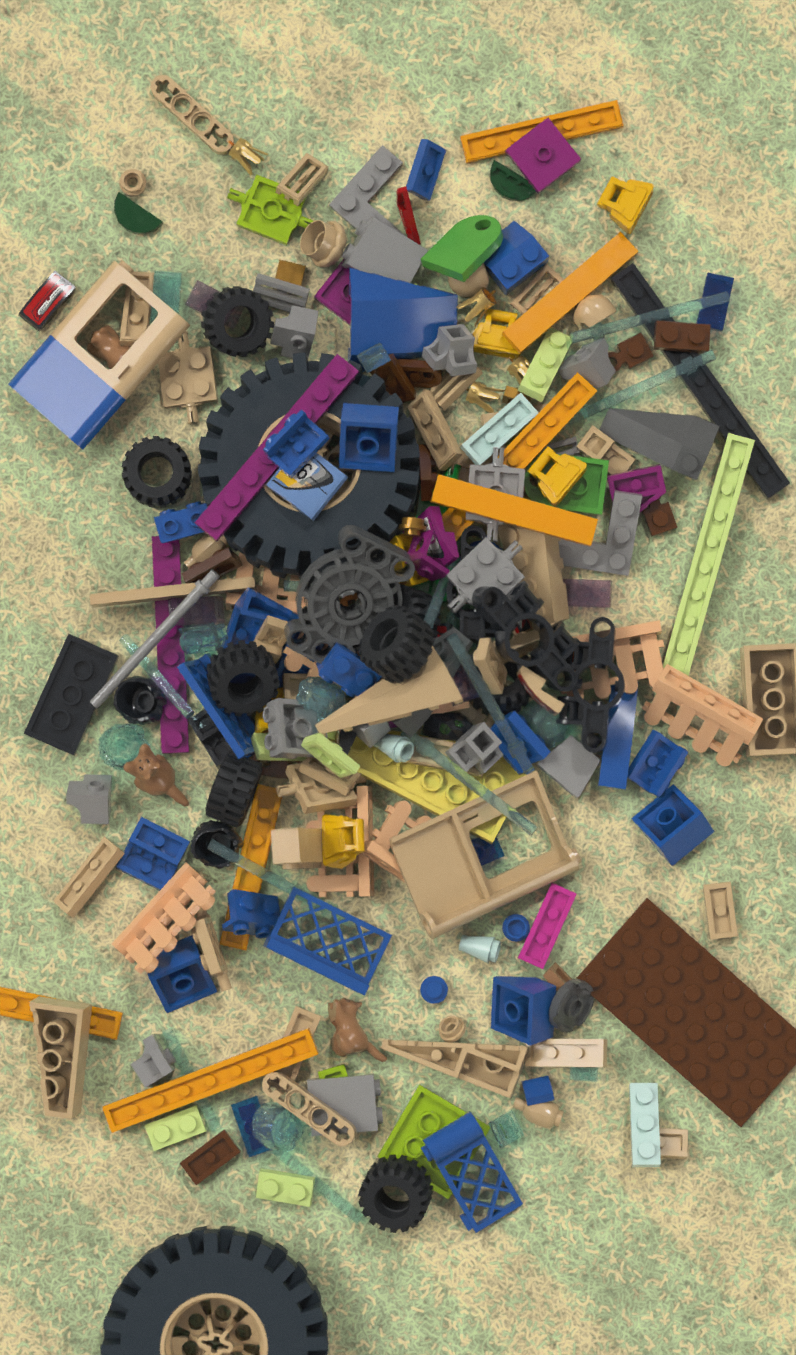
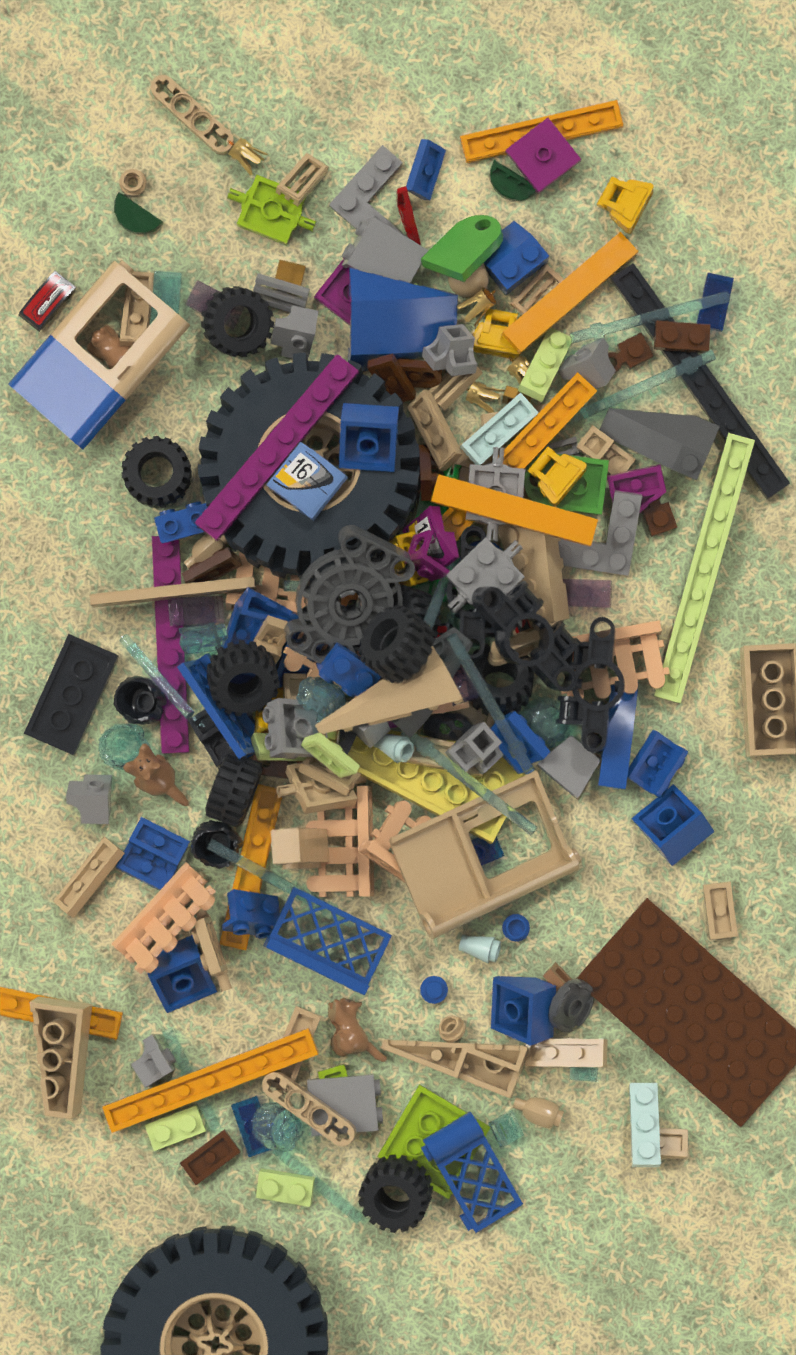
(188, 378): tan plate -> none
(202, 587): light grey bar -> none
(295, 443): blue bracket -> none
(323, 242): tan piece -> none
(341, 840): yellow piece -> none
(373, 357): clear light blue tile -> none
(412, 526): pearl gold plate -> none
(490, 665): tan plate -> none
(533, 685): tan slope -> none
(538, 1090): blue tile -> none
(547, 925): dark pink plate -> none
(592, 310): tan hair -> none
(706, 704): light nougat fence -> none

